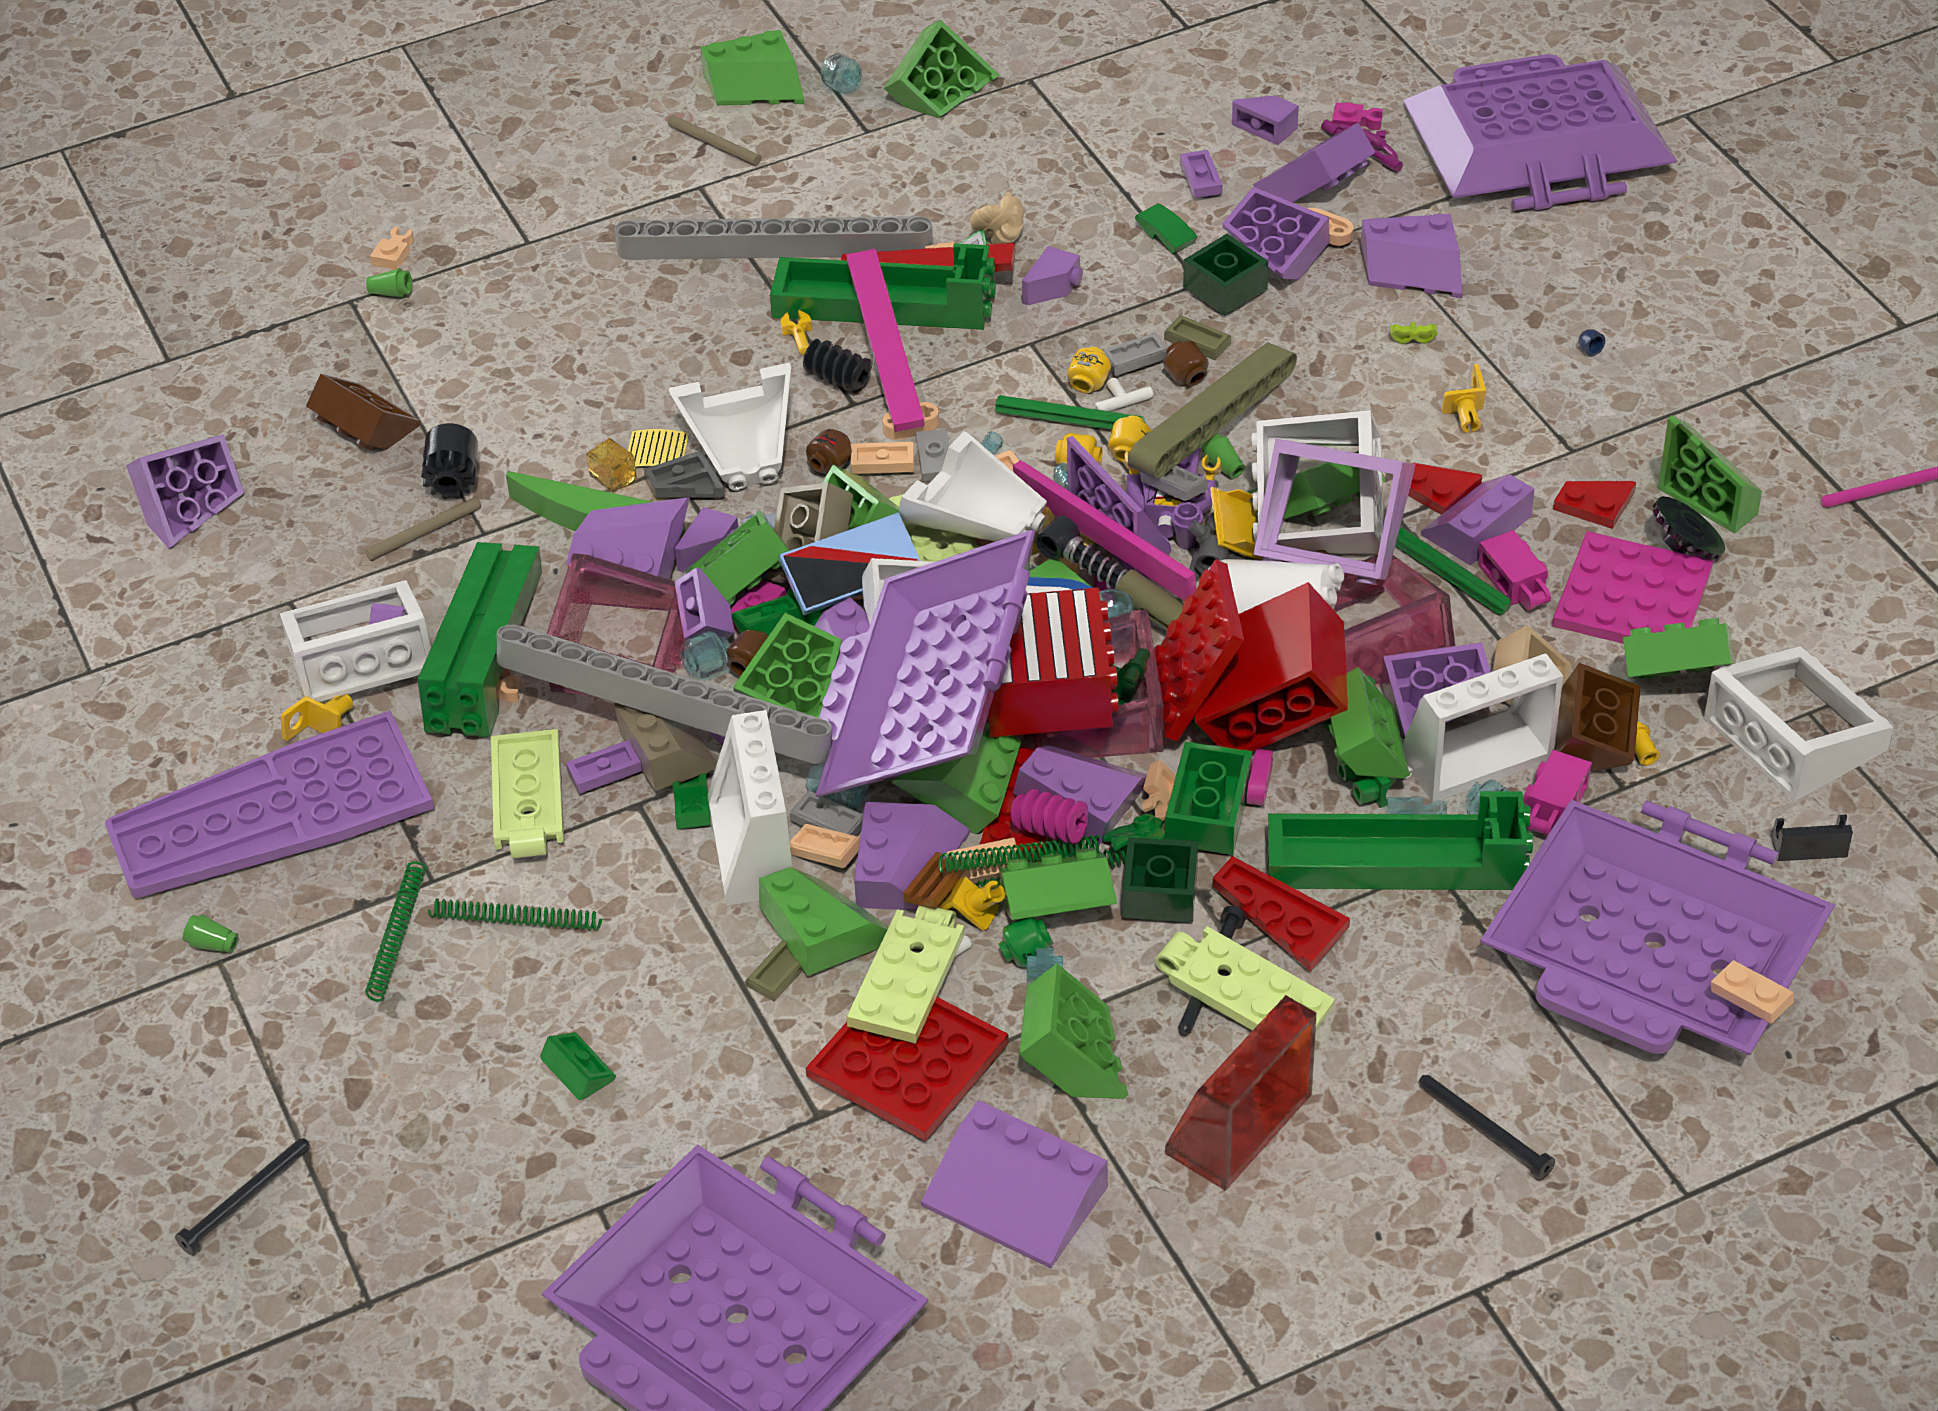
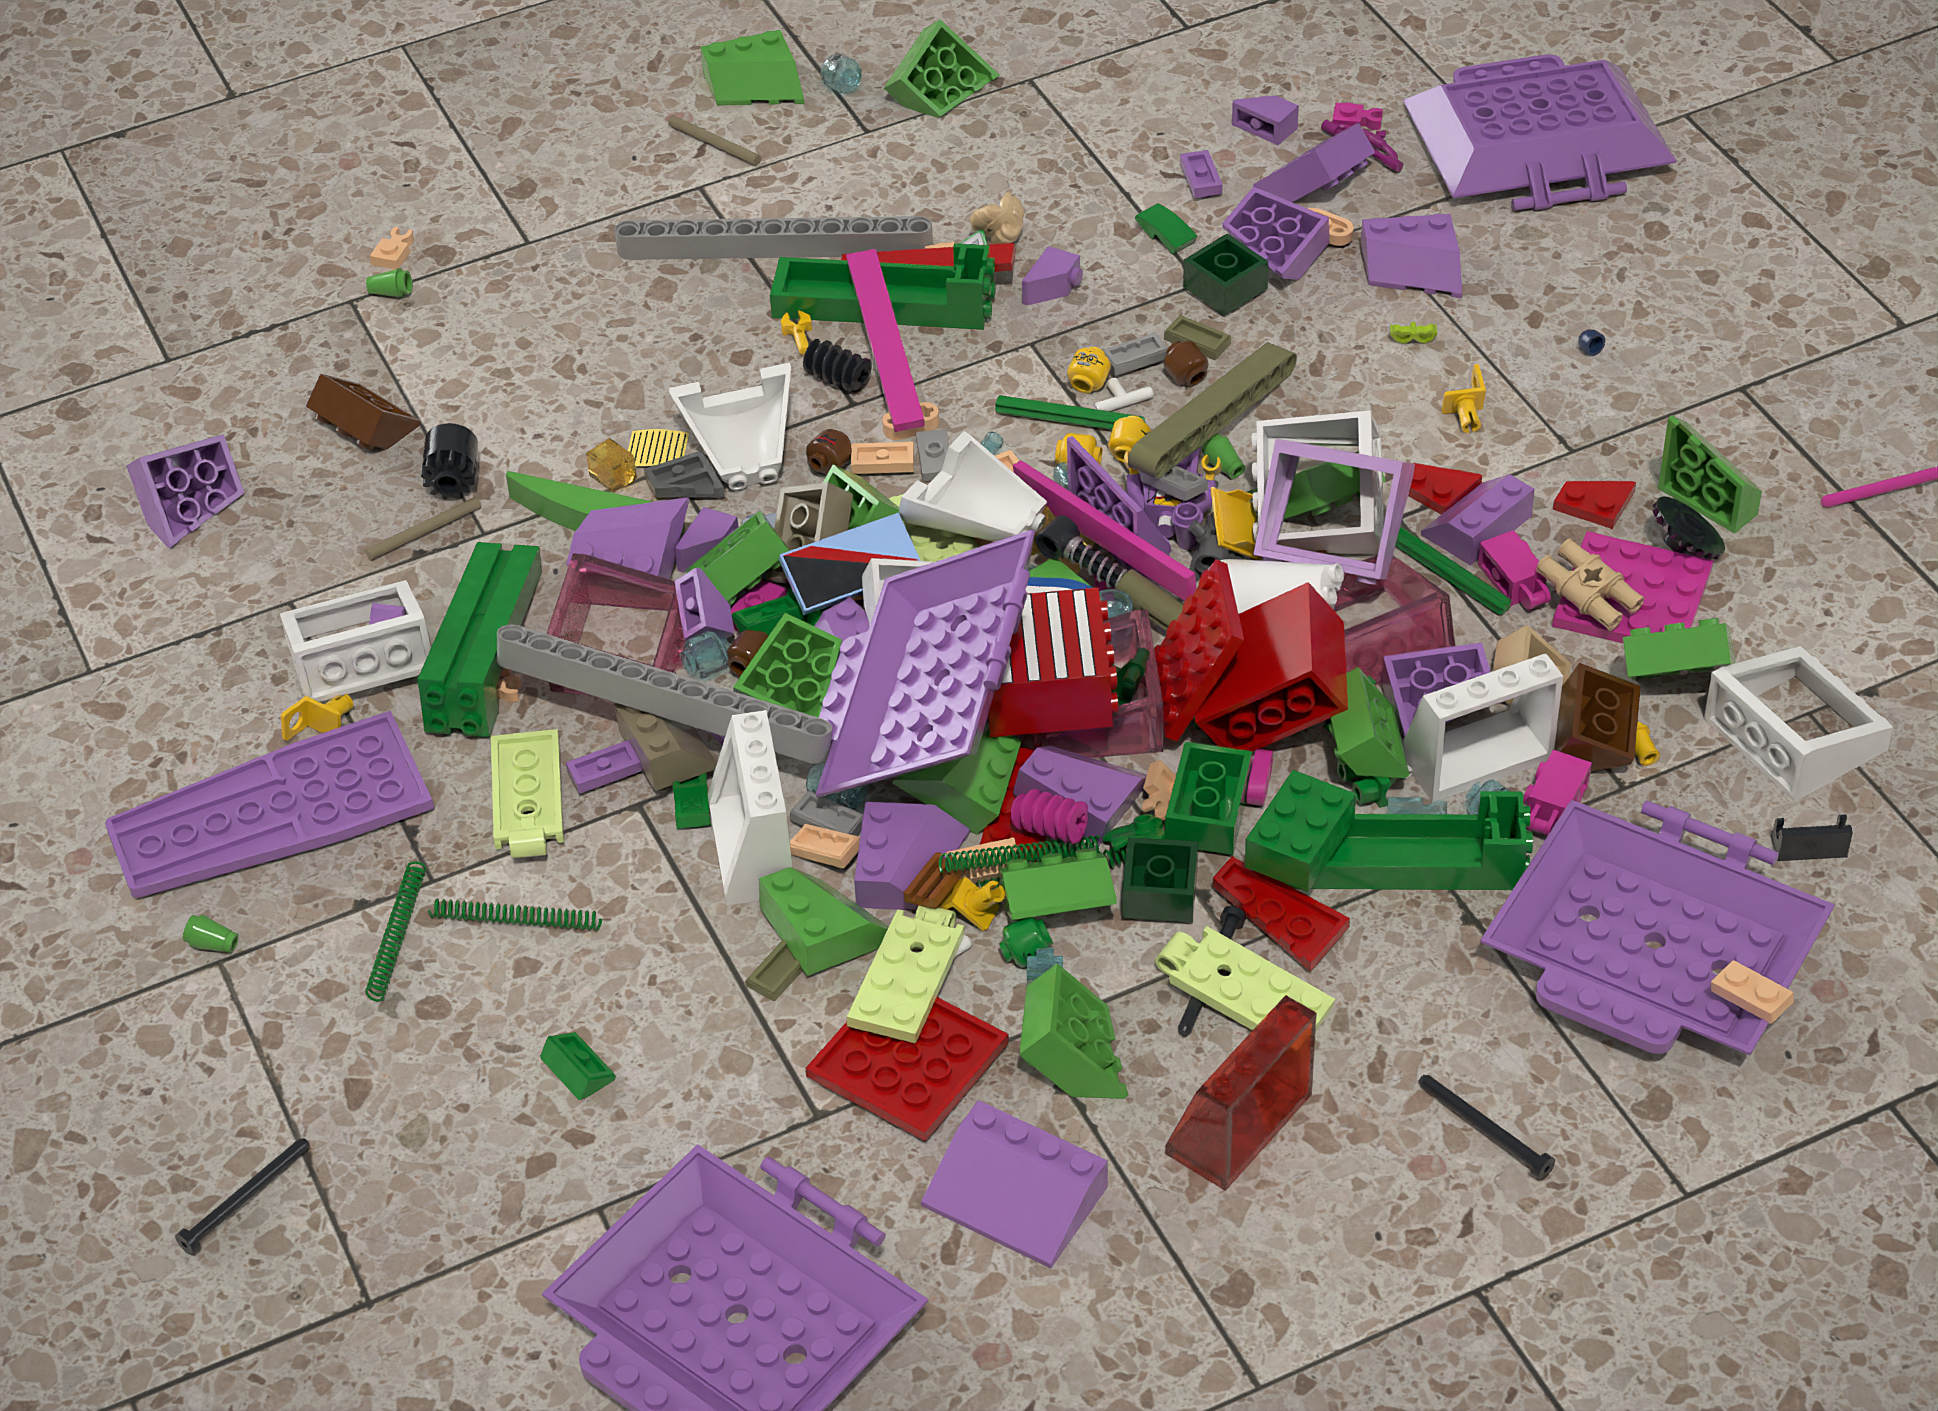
(1300, 830): none -> green brick
(1590, 584): none -> tan pin

